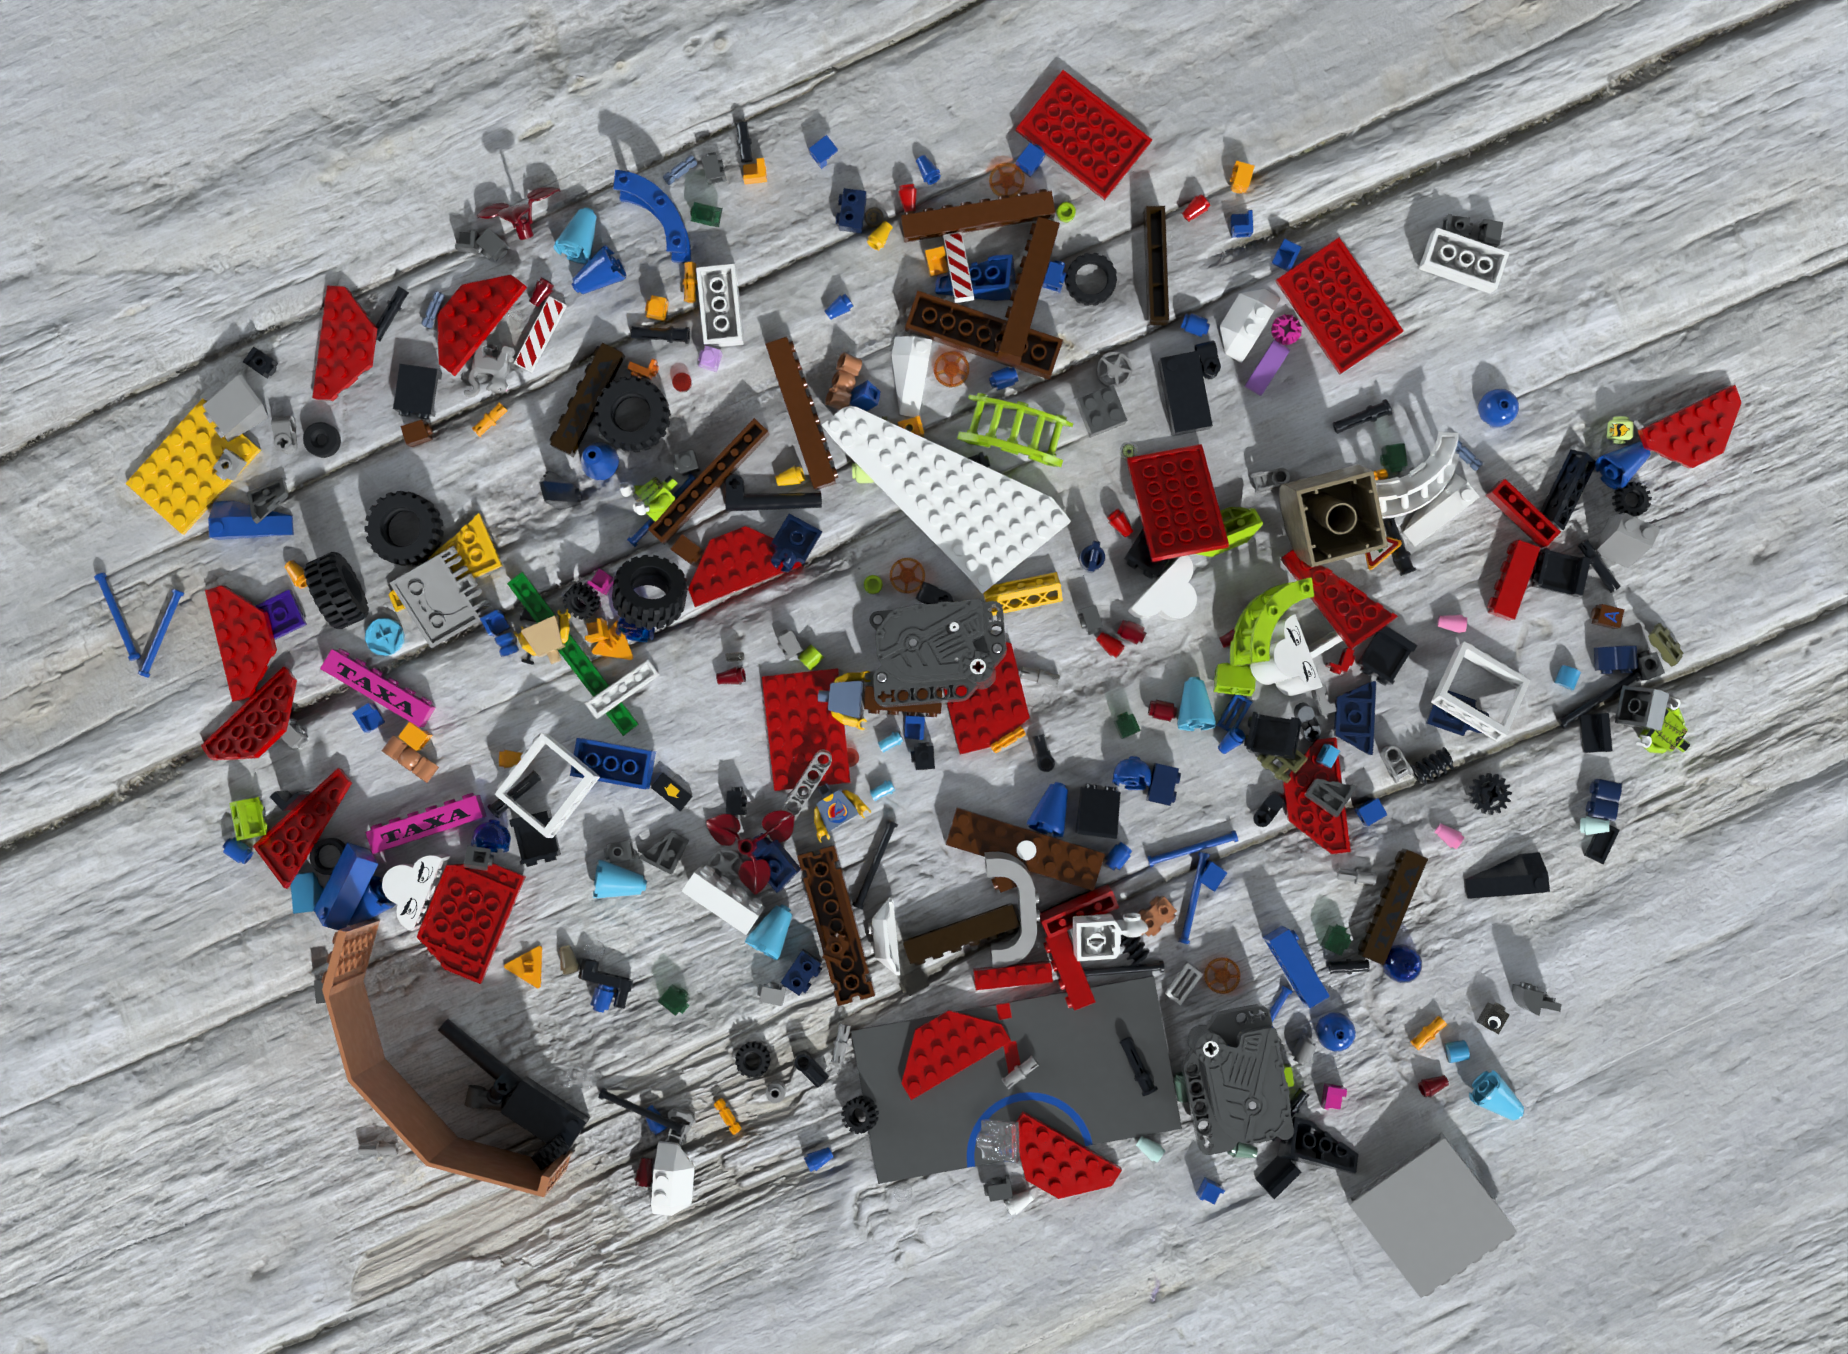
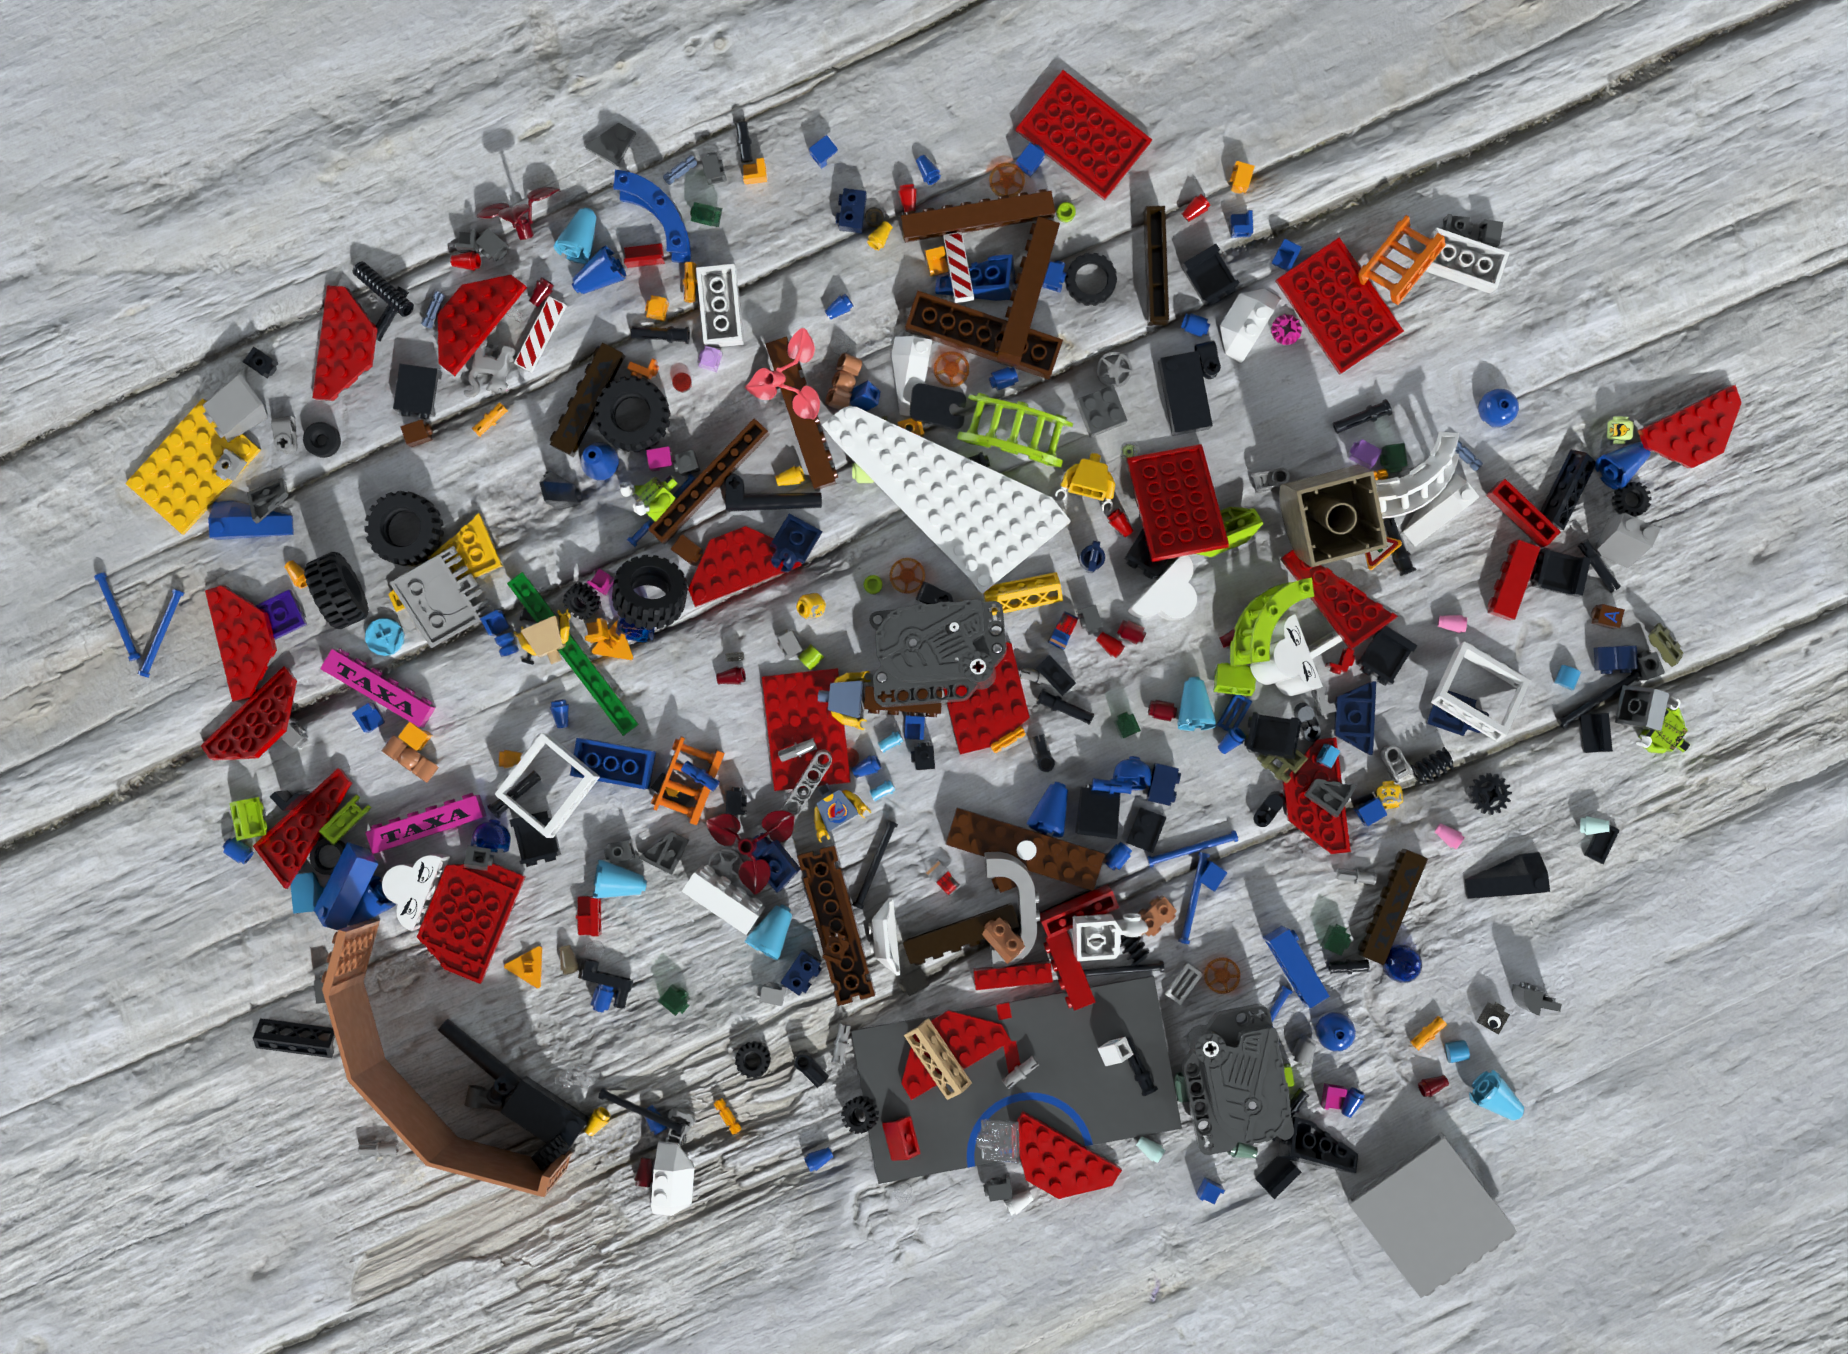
(293, 1044): none -> black fence
(343, 821): none -> lime hinge
(383, 289): none -> black piece
(466, 260): none -> red cone
(560, 711): none -> blue cone
(589, 916): none -> red panel
(598, 1120): none -> yellow cone
(612, 143): none -> dark grey wing
(622, 689): white tile -> none
(644, 255): none -> red panel
(659, 458): none -> dark pink panel
(699, 795): none -> orange fence
(700, 776): none -> blue pin
(765, 381): none -> coral plant
(780, 1087): light grey brick -> none
(797, 750): none -> light grey axle
(811, 606): none -> yellow head
(867, 766): none -> blue cone
(901, 1139): none -> red panel
(932, 405): none -> black piece
(940, 1058): none -> tan fence
(943, 877): none -> leg
(1003, 940): none -> nougat brick
(1056, 675): none -> black panel
(1056, 703): none -> black pin
(1063, 630): none -> leg
(1090, 480): none -> yellow torso
(1112, 786): none -> blue pin
(1115, 1051): none -> white brick
(1146, 830): none -> black plate
(1210, 275): none -> black panel
(1267, 368): medium lavender beam -> none
(1352, 1102): none -> blue cone
(1364, 453): none -> medium lavender brick
(1390, 795): none -> yellow head
(1409, 275): none -> orange fence
(1604, 799): dark blue brick -> none

